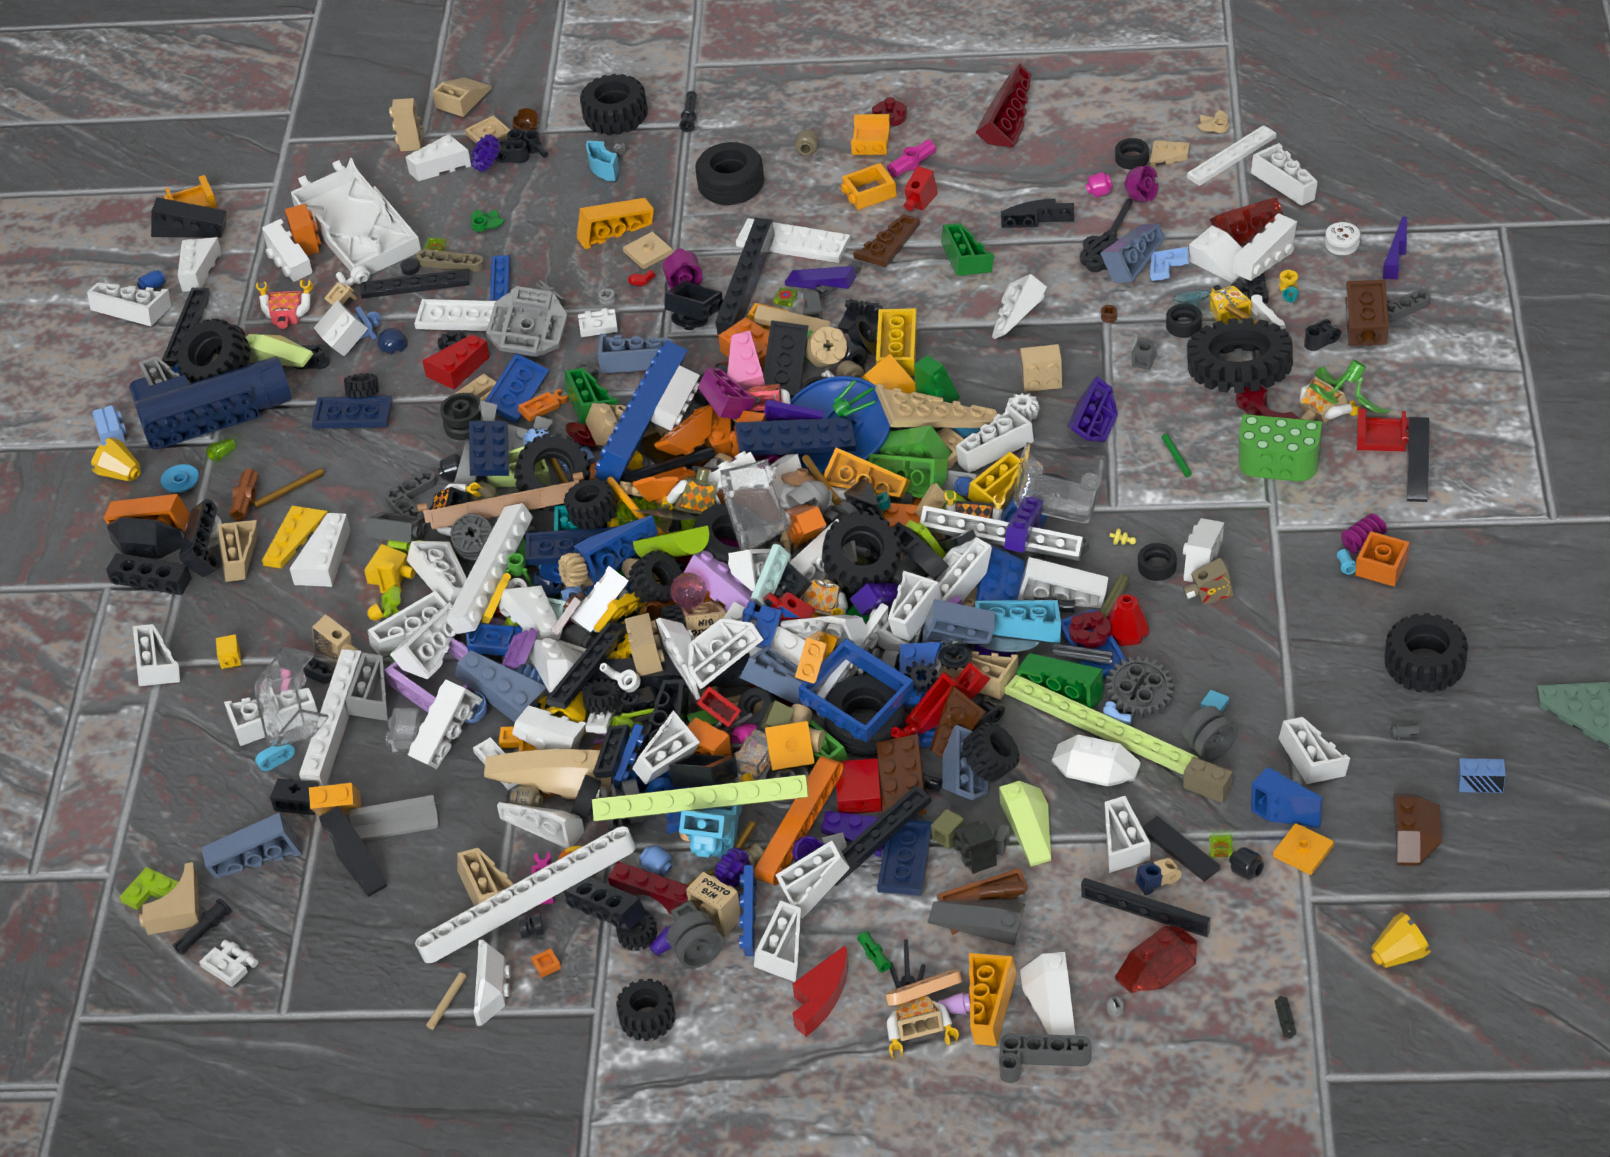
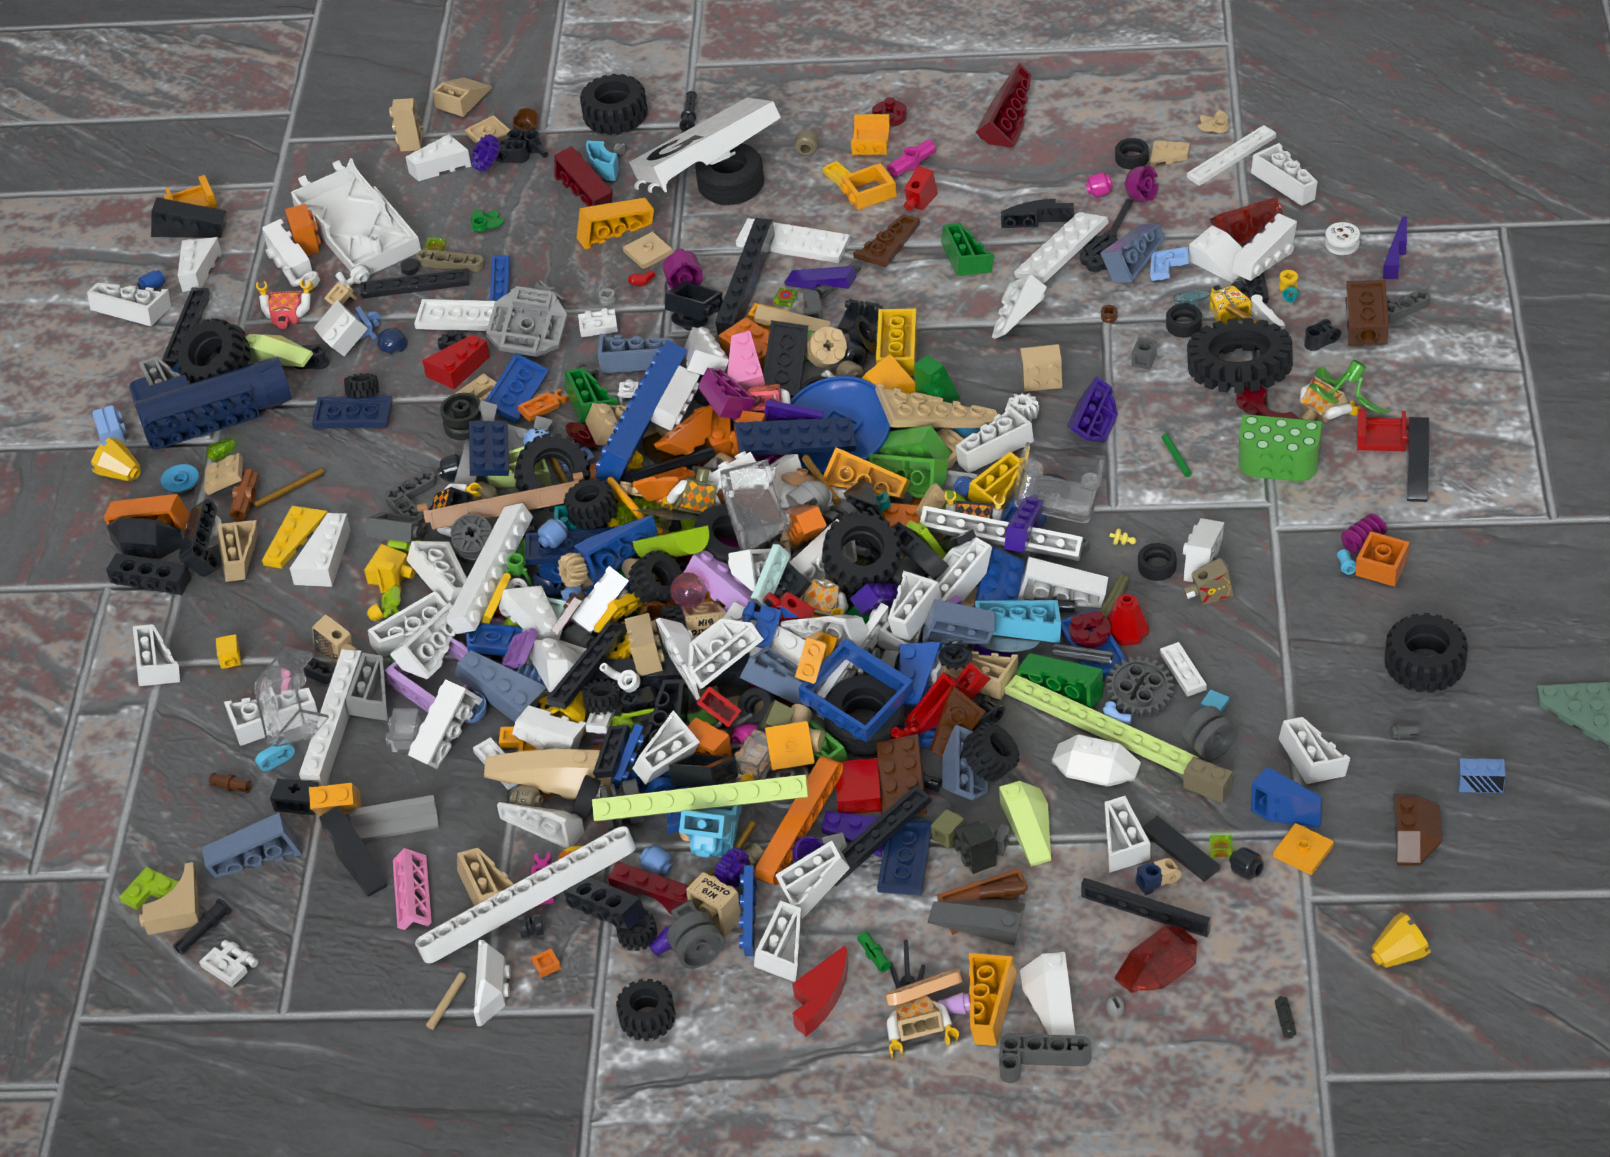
(223, 473): none -> tan plate
(230, 783): none -> reddish brown pin
(312, 276): none -> white plate
(405, 889): none -> bright pink fence
(552, 533): none -> medium blue head
(581, 178): none -> dark red wedge
(626, 390): none -> white brick
(704, 352): none -> white wedge
(705, 142): none -> white piece
(835, 172): none -> yellow tile
(842, 407): green plant -> none
(917, 670): black gear -> none
(1062, 246): none -> white plate
(1183, 669): none -> white plate

